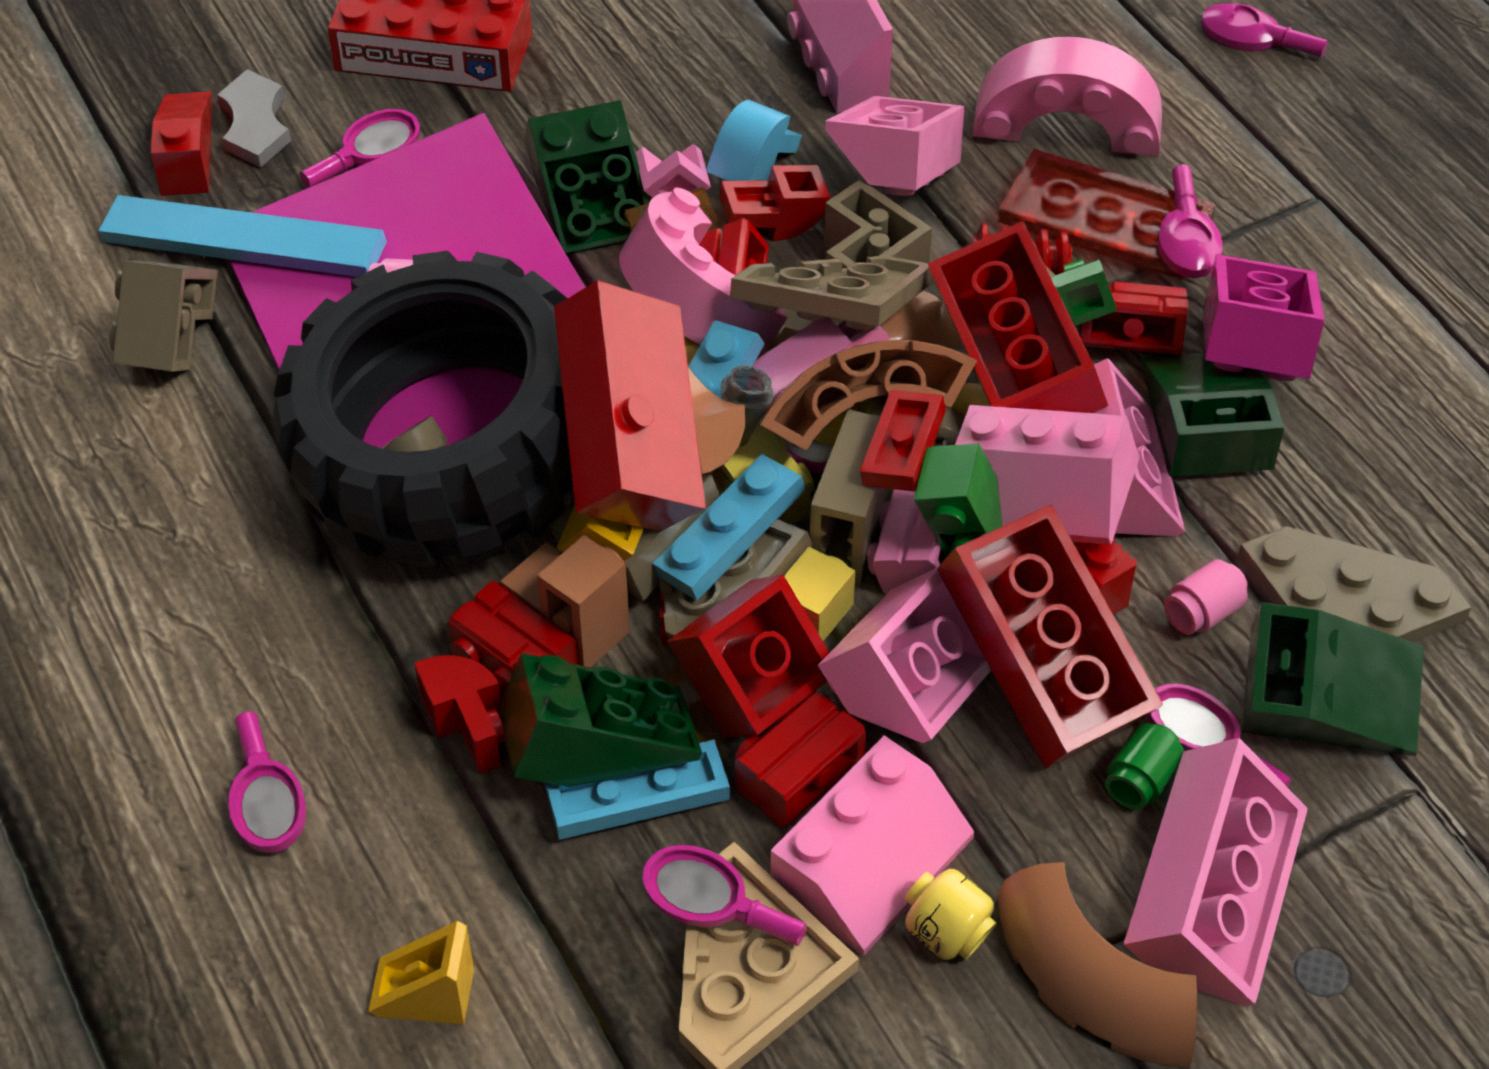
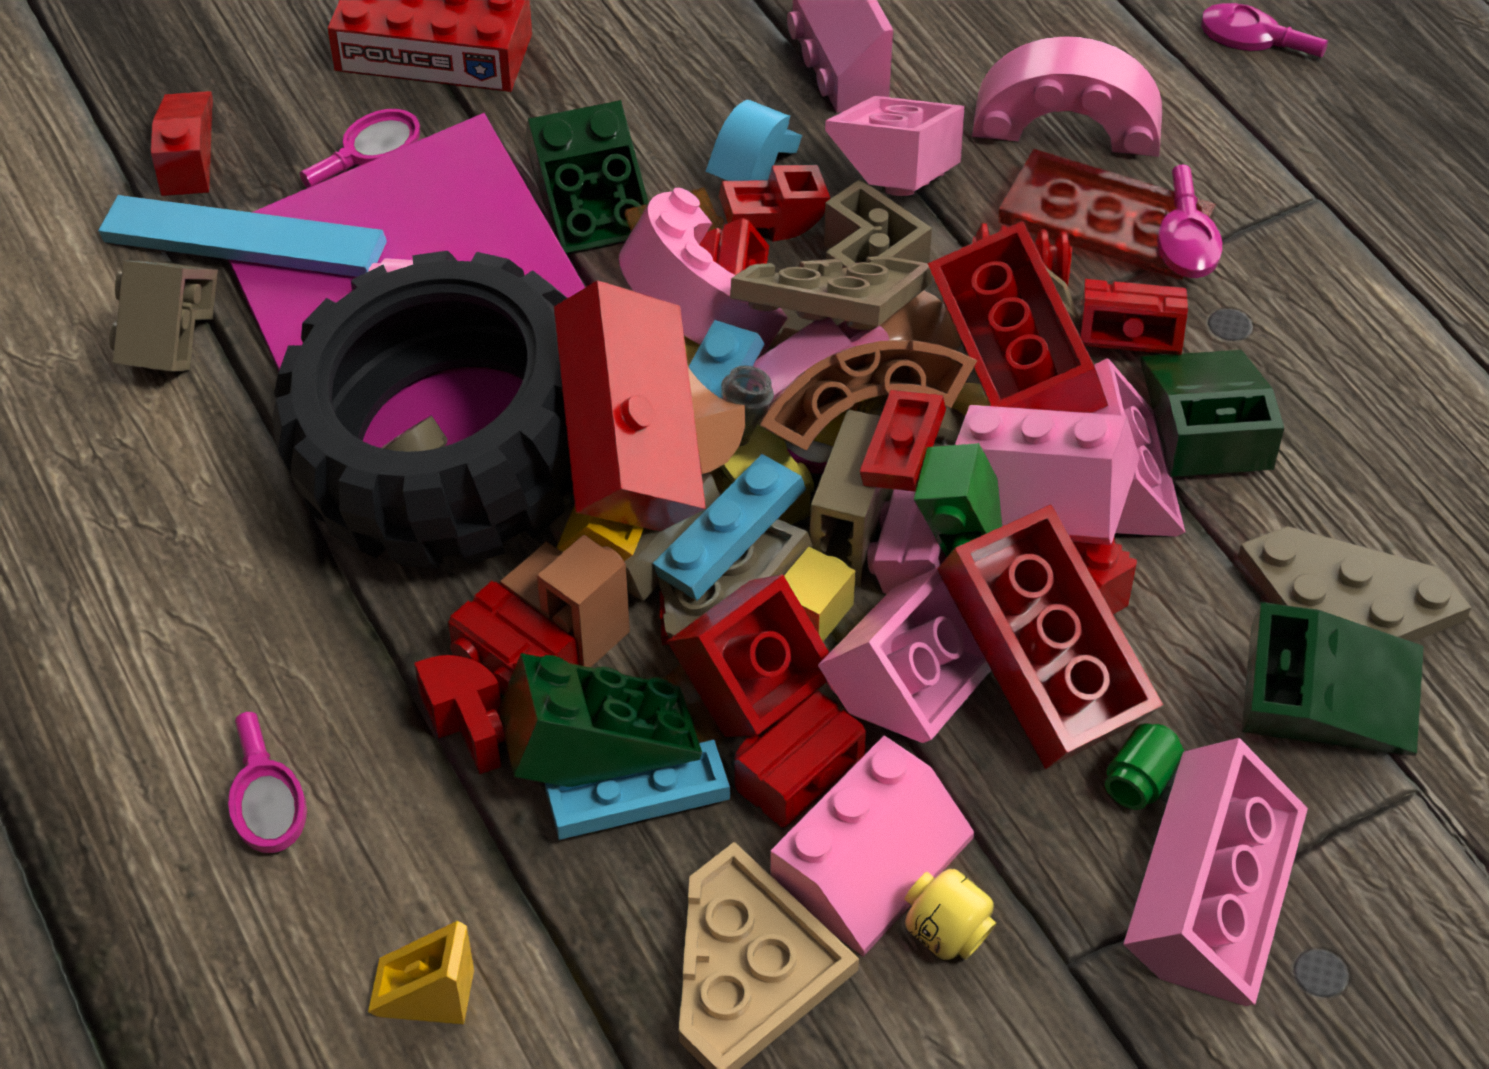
(253, 107): light grey tile -> none
(678, 170): bright pink panel -> none
(709, 892): dark pink piece -> none
(1084, 291): green tile -> none
(1087, 979): nougat brick -> none
(1199, 719): piece -> none
(1206, 597): bright pink brick -> none
(1262, 318): dark pink brick -> none

